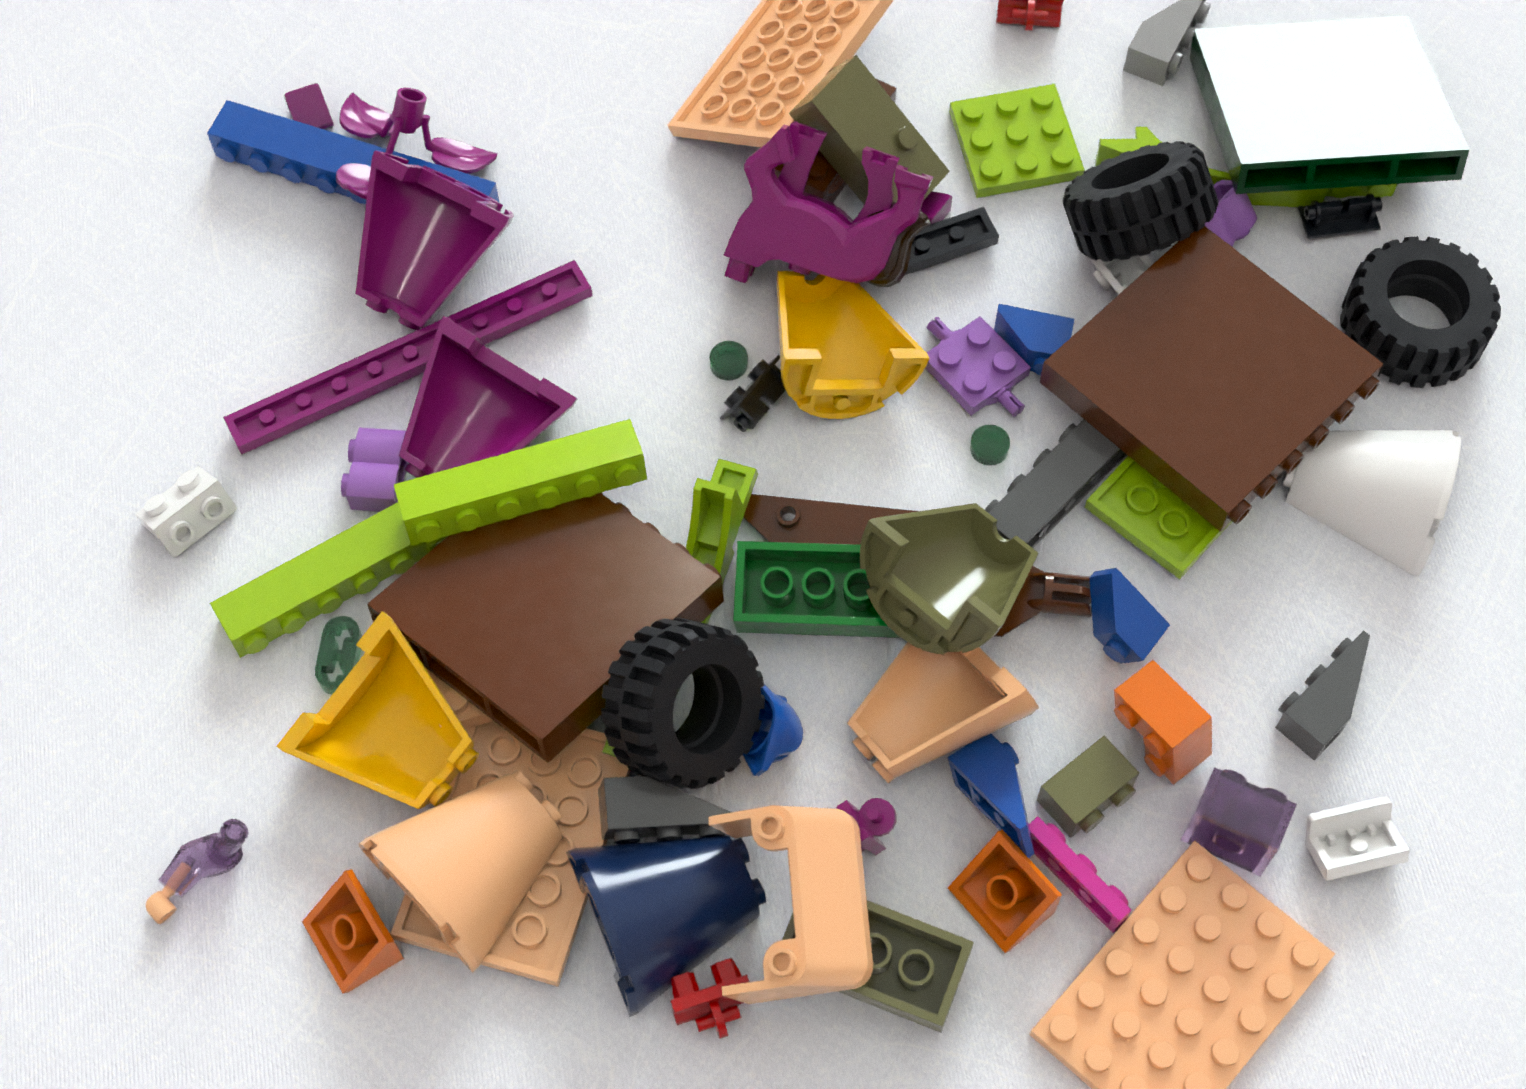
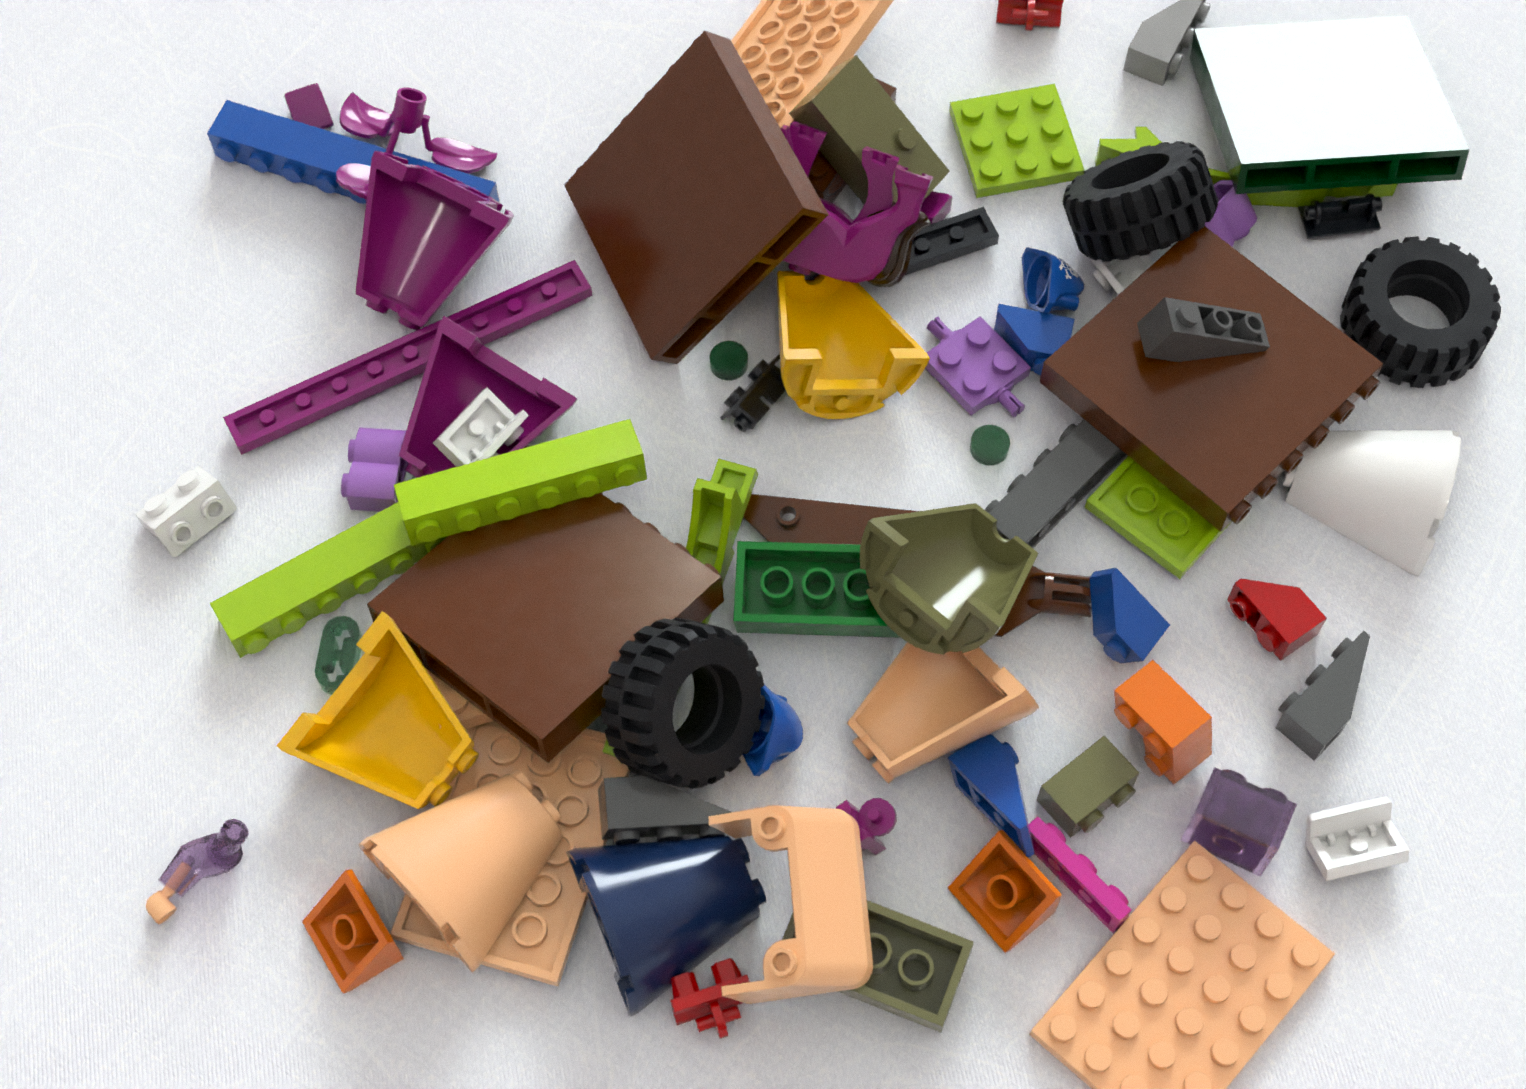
(480, 430): none -> white bracket
(694, 198): none -> reddish brown brick
(1049, 282): none -> blue hat
(1197, 331): none -> dark grey slope
(1277, 613): none -> red slope

